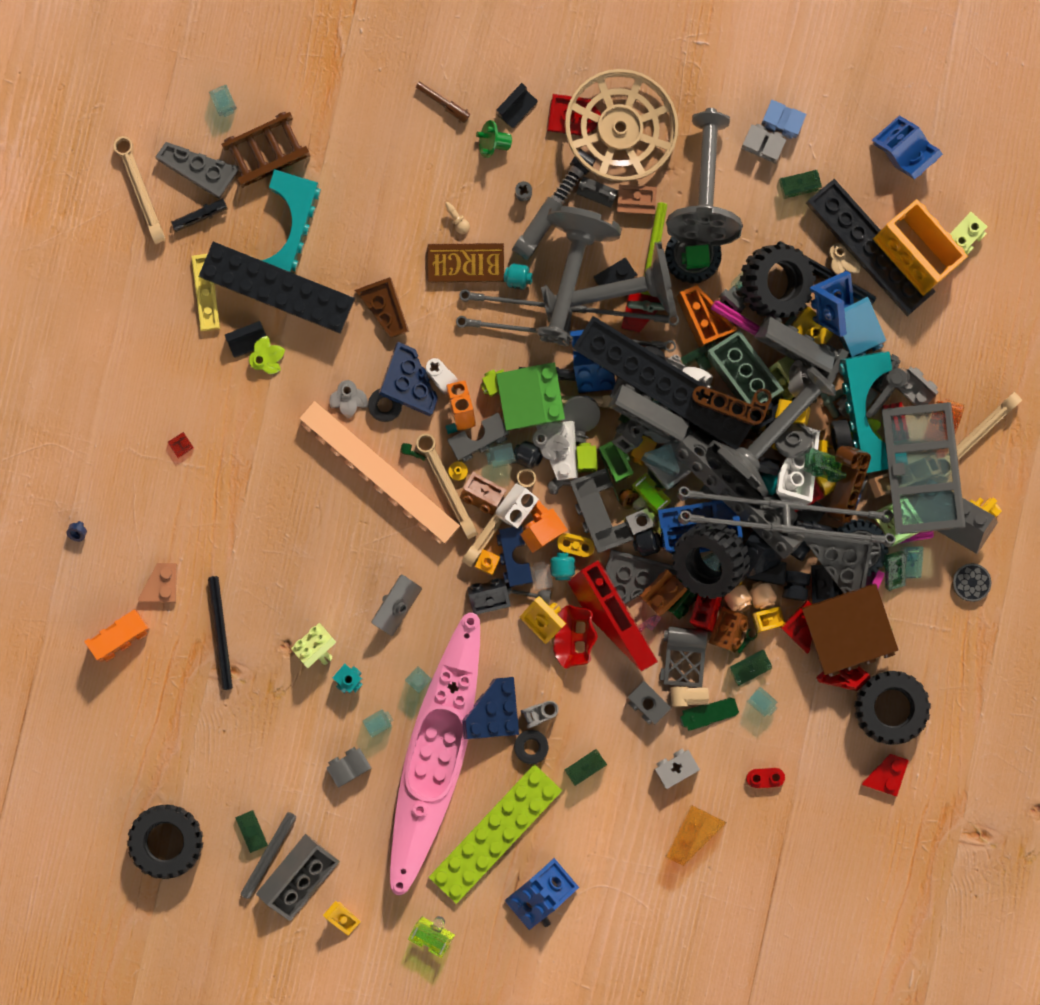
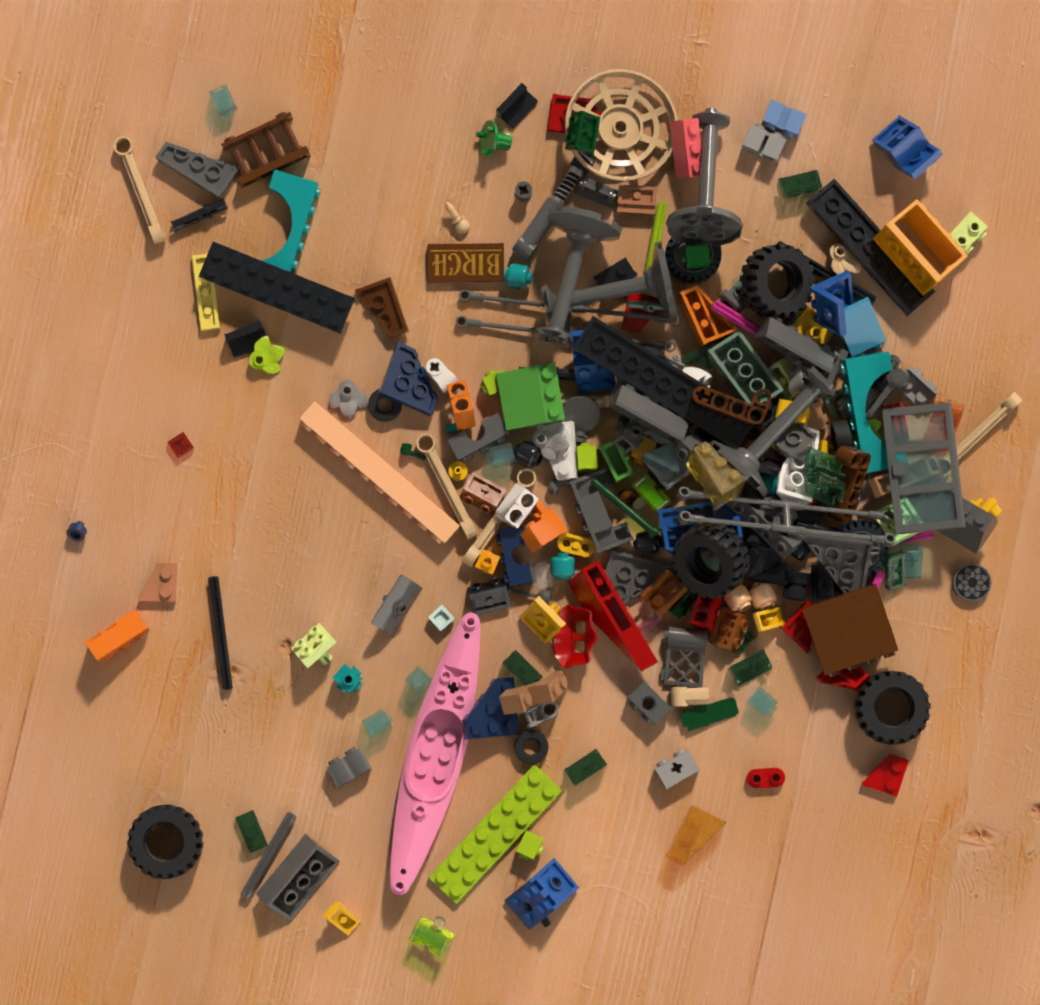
(441, 617): none -> light aqua plate
(451, 107): reddish brown pin -> none
(521, 669): none -> clear green hinge
(530, 846): none -> lime brick
(543, 691): none -> medium nougat arch
(582, 132): none -> dark green bracket
(626, 509): none -> dark green bar
(634, 527): light grey brick -> none
(686, 147): none -> coral brick
(716, 474): none -> clear yellow wedge
(824, 488): none -> clear green hinge

